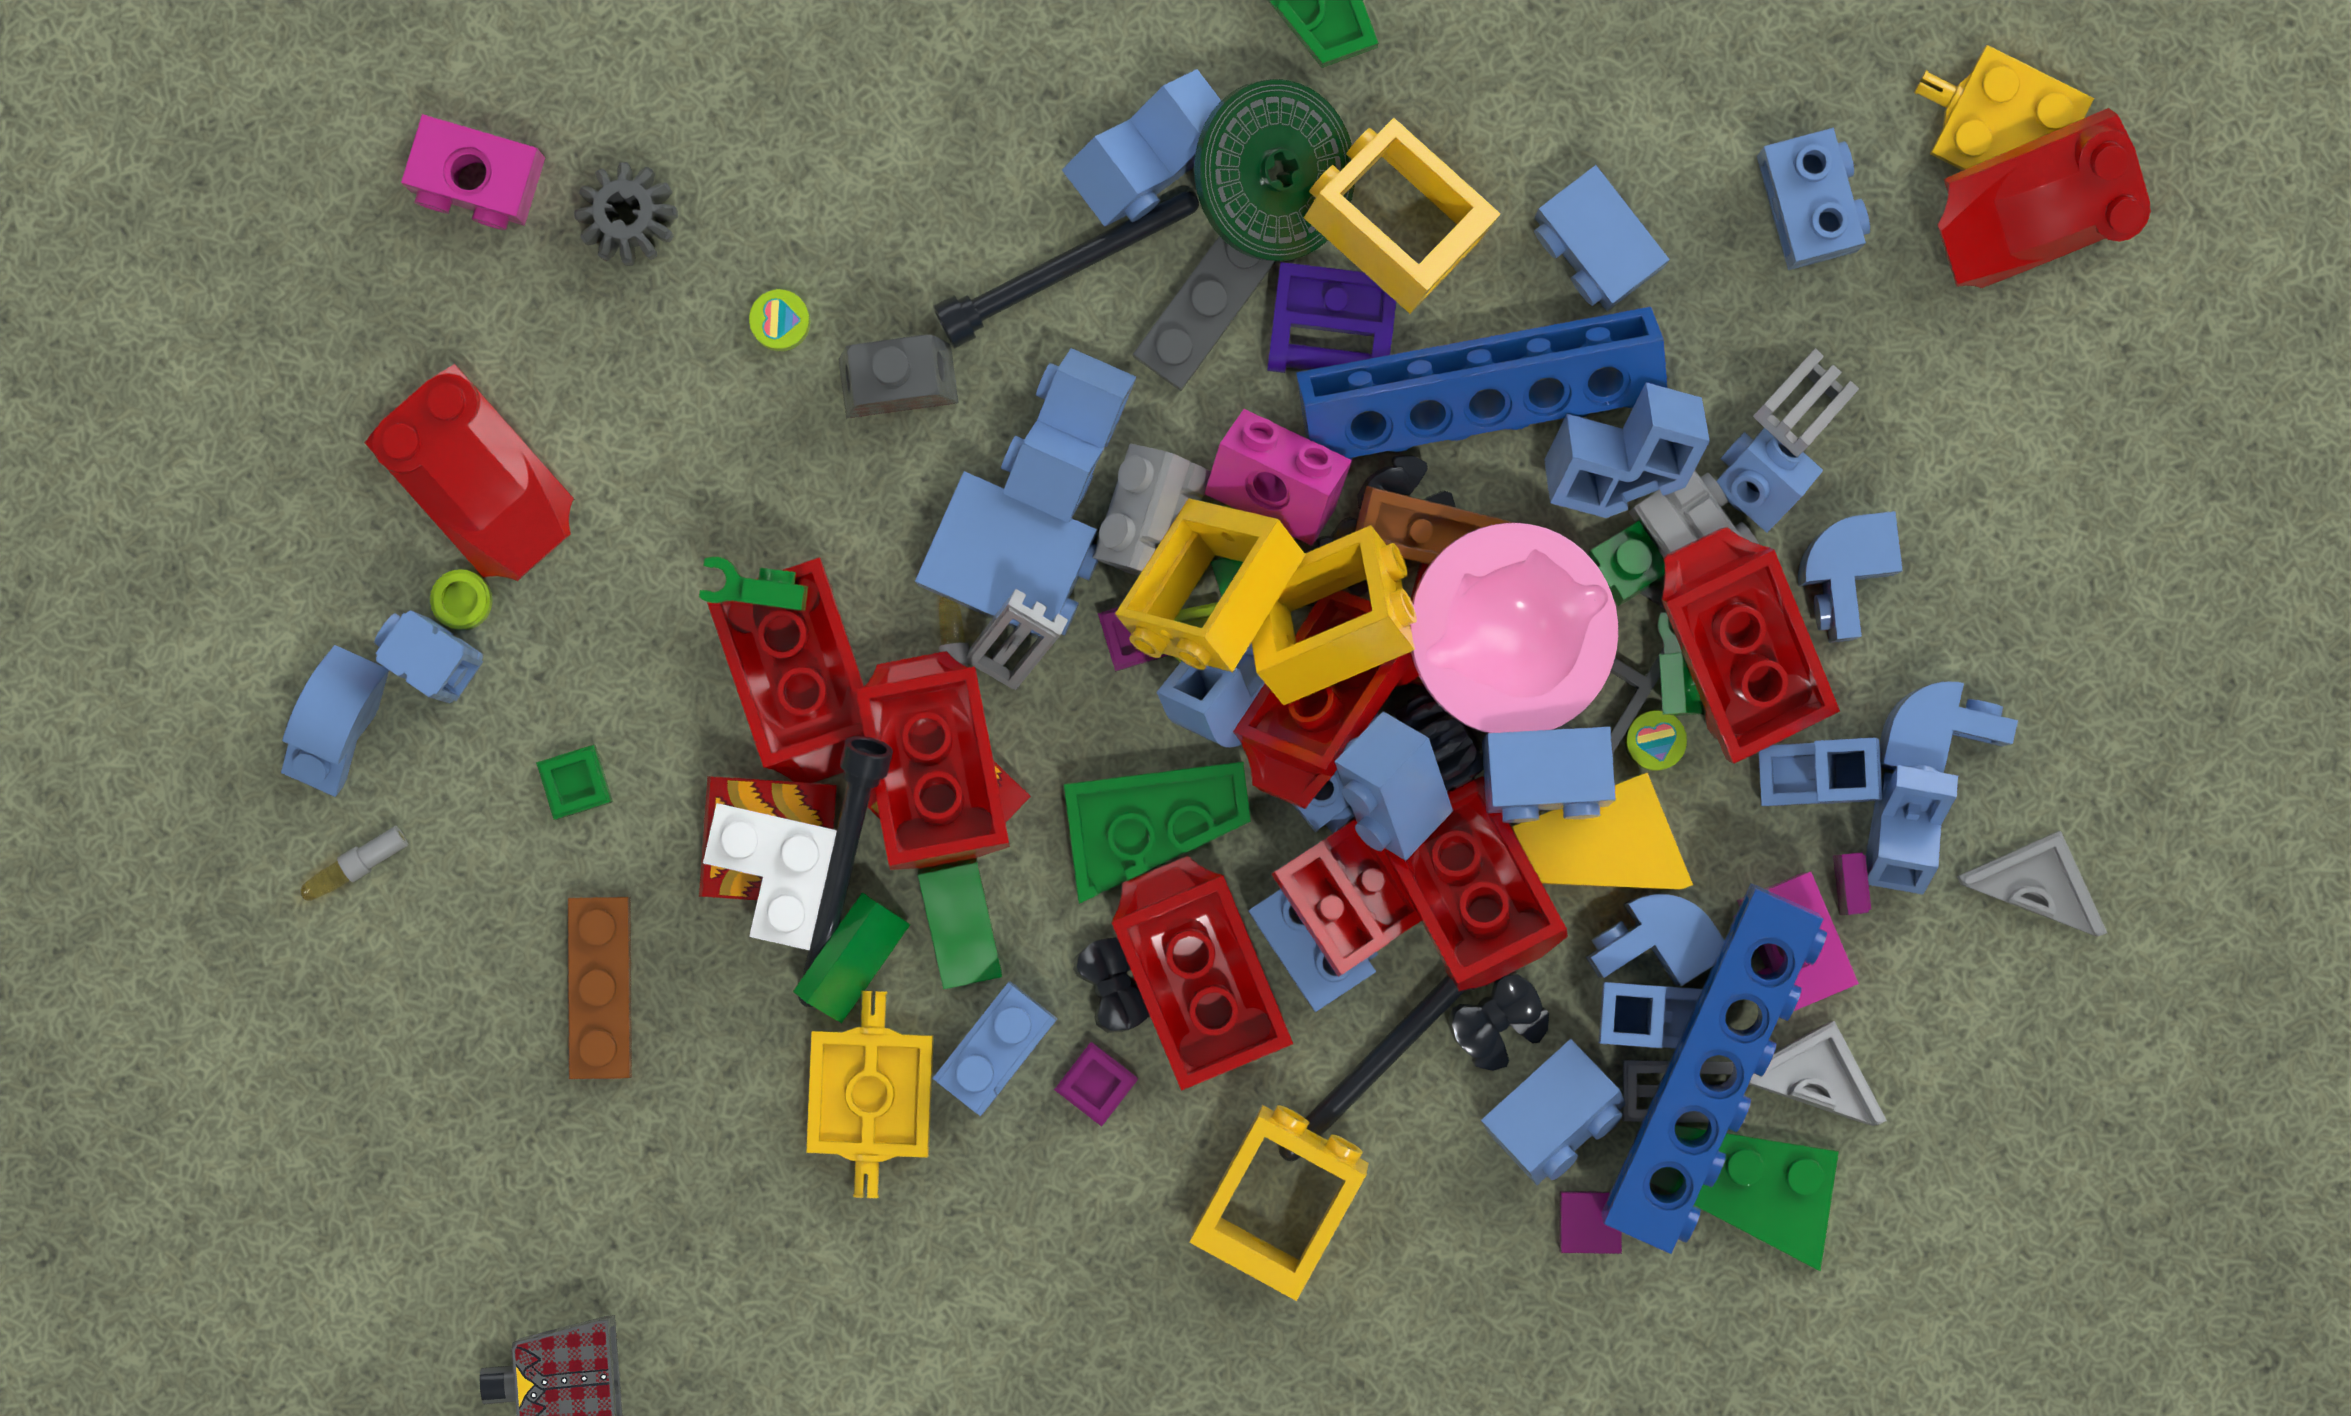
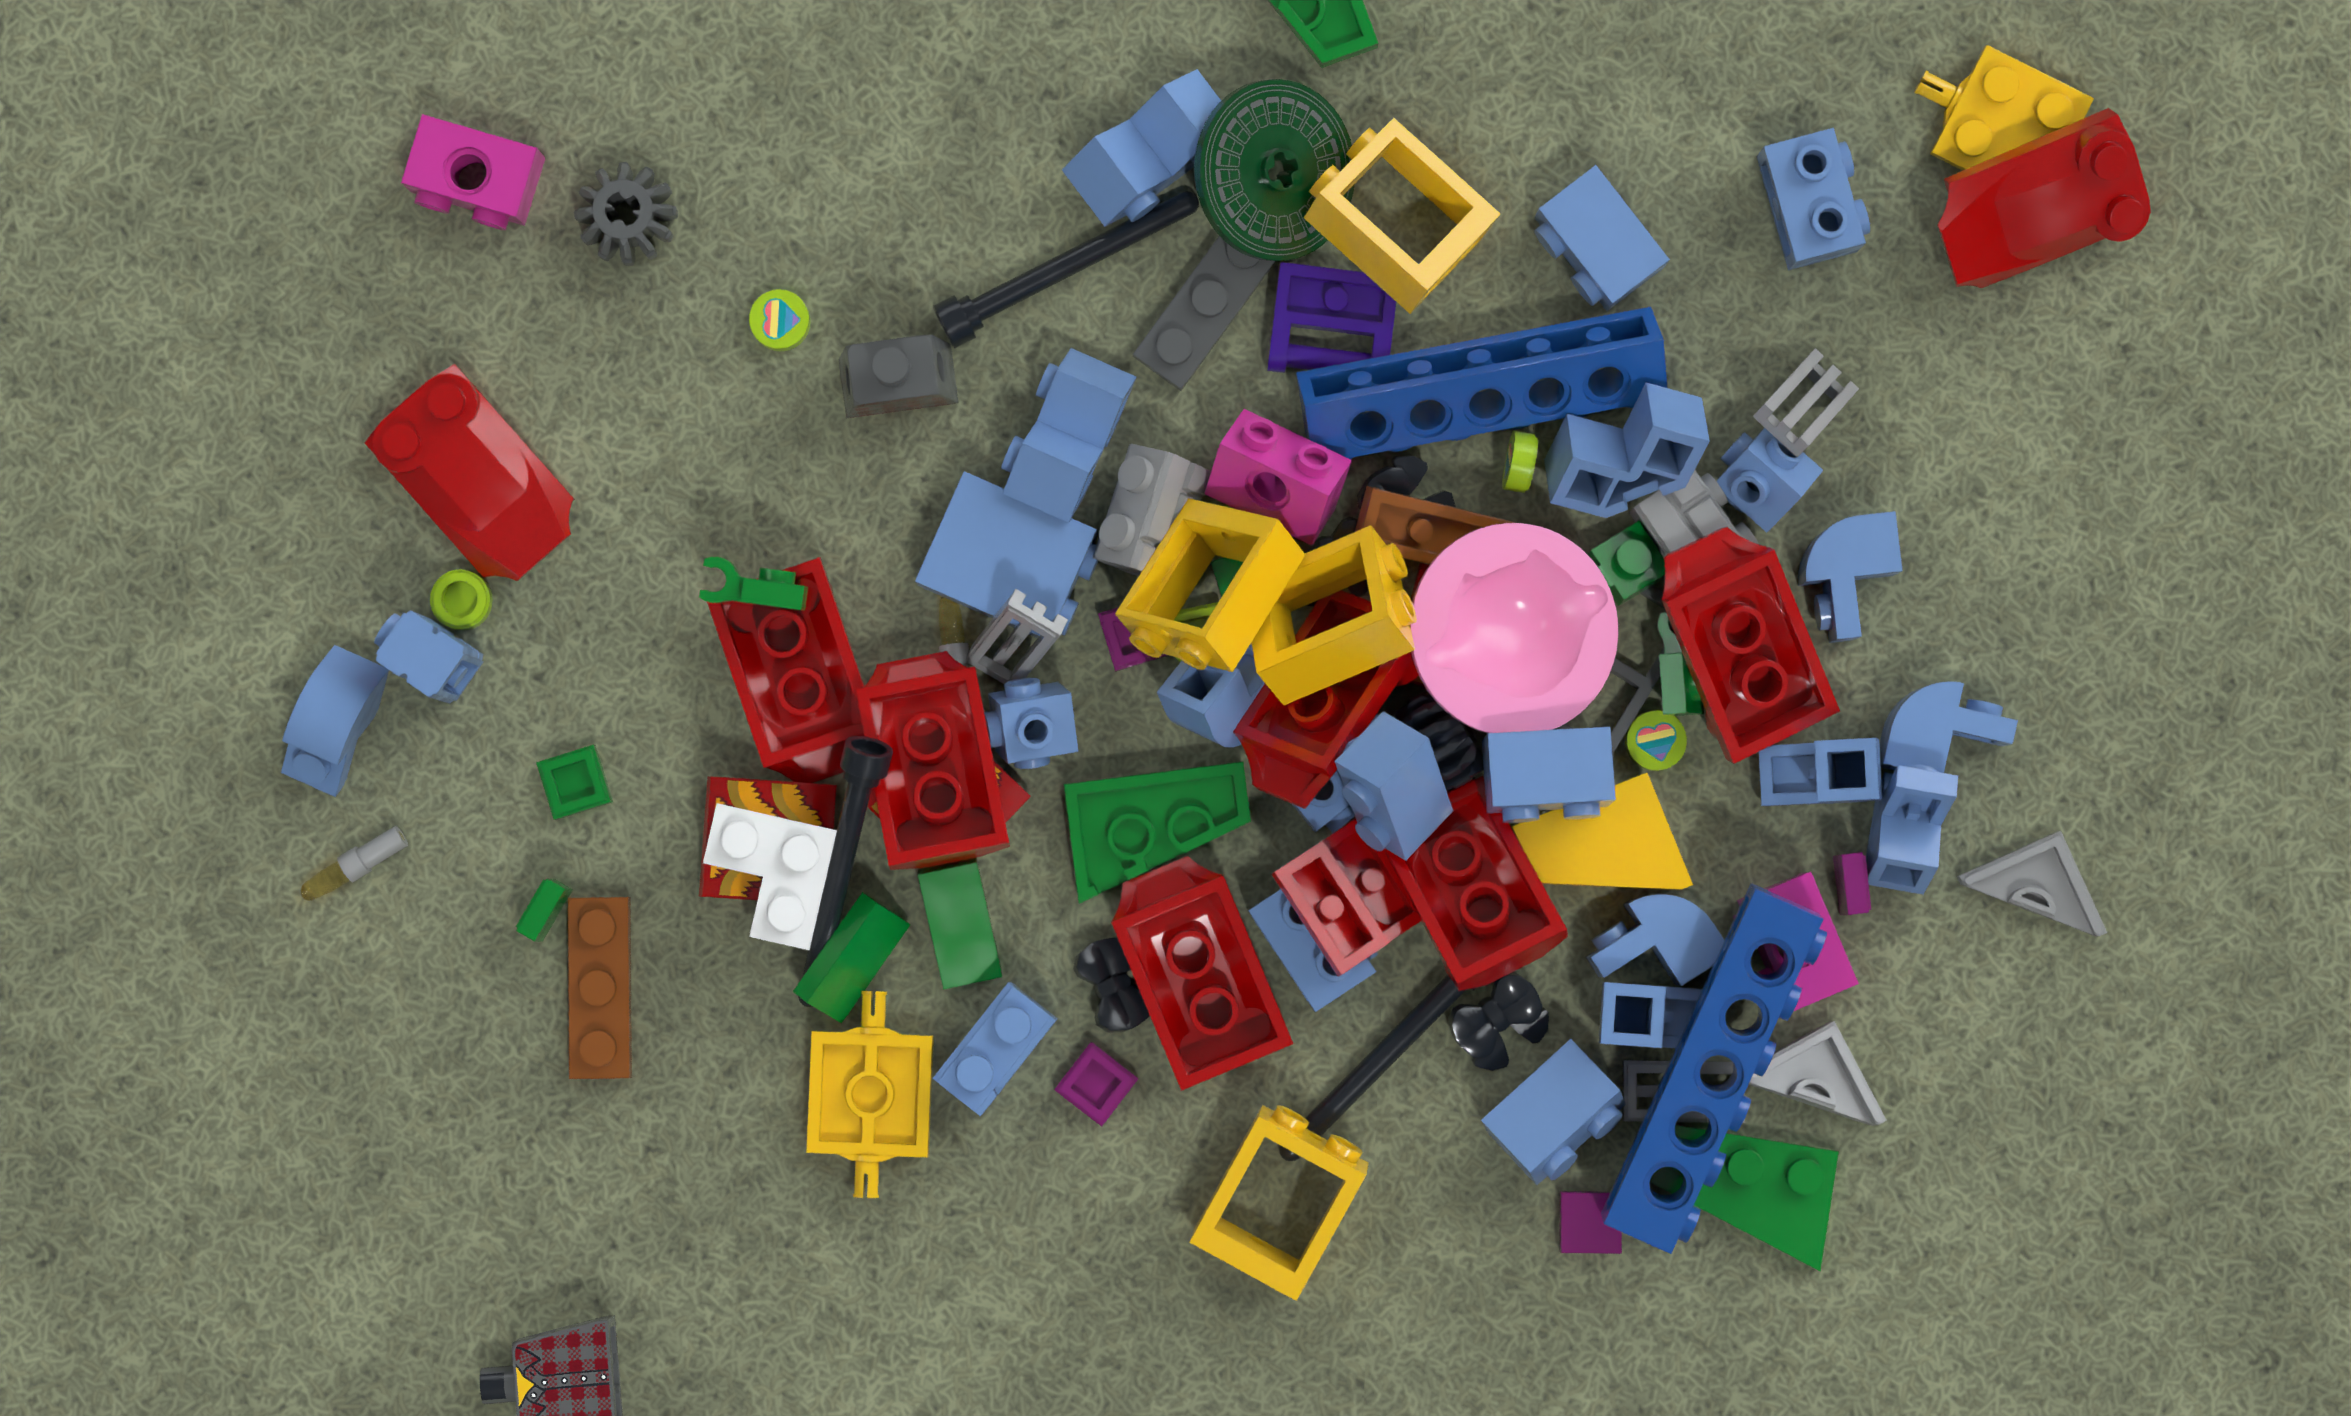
(543, 909): none -> green tile
(1031, 722): none -> medium blue brick
(1520, 462): none -> lime tile

